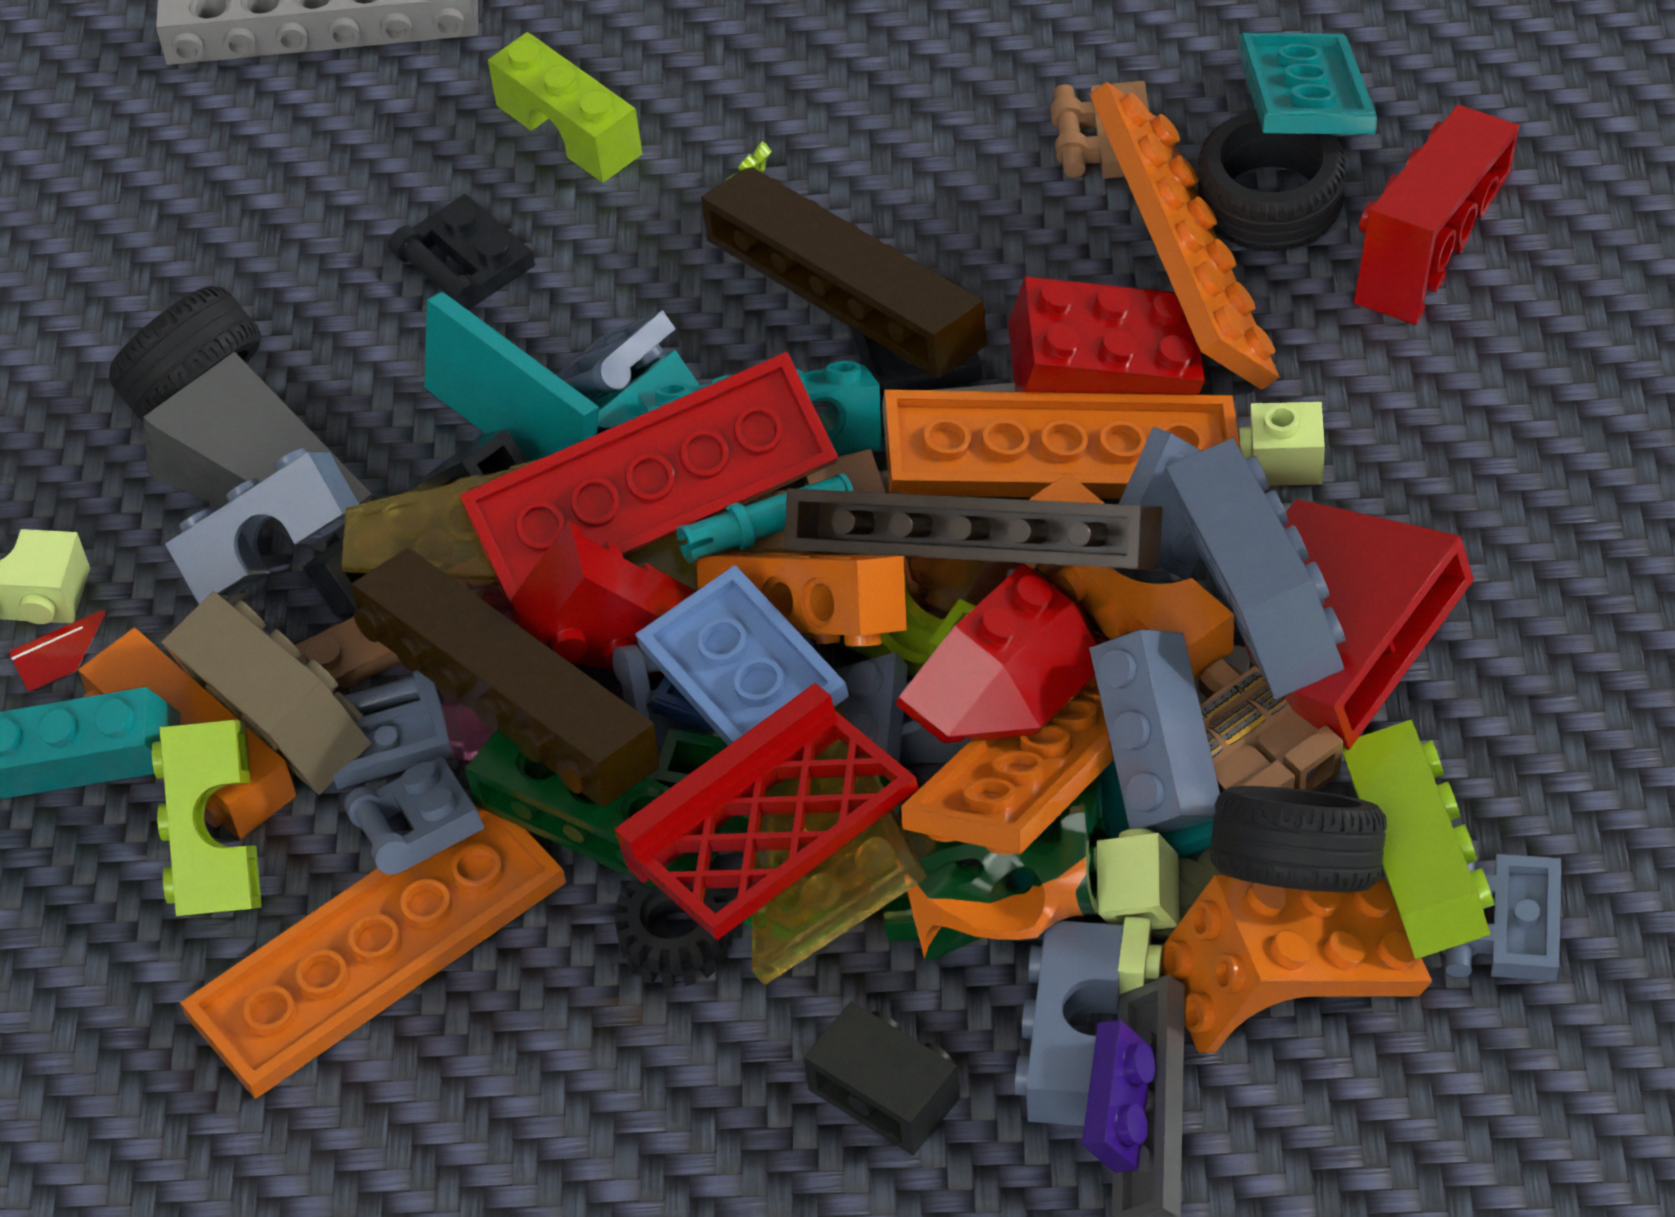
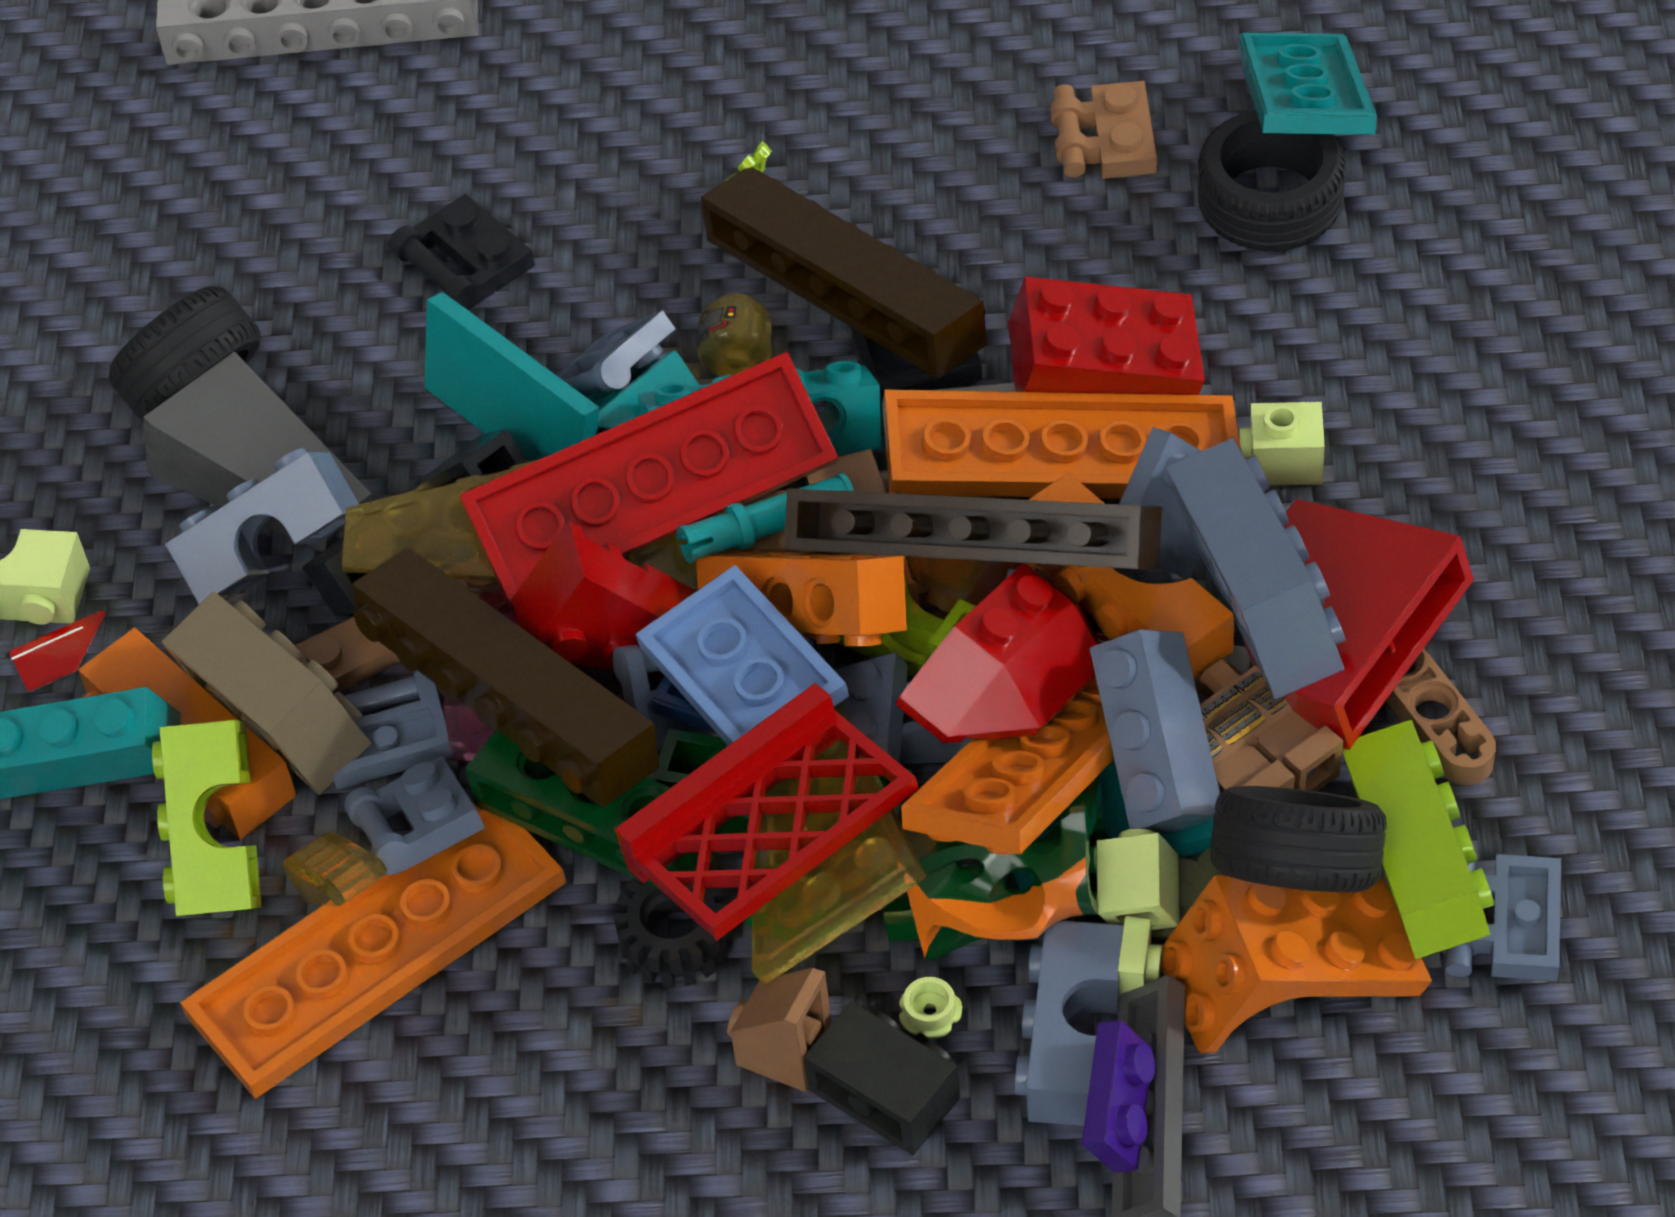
(332, 870): none -> clear yellow slope
(541, 85): lime arch -> none
(734, 334): none -> clear yellow head
(781, 1026): none -> medium nougat slope
(925, 994): none -> yellowish green plate
(1185, 237): orange plate -> none
(1431, 211): red wedge -> none
(1431, 684): none -> medium nougat beam

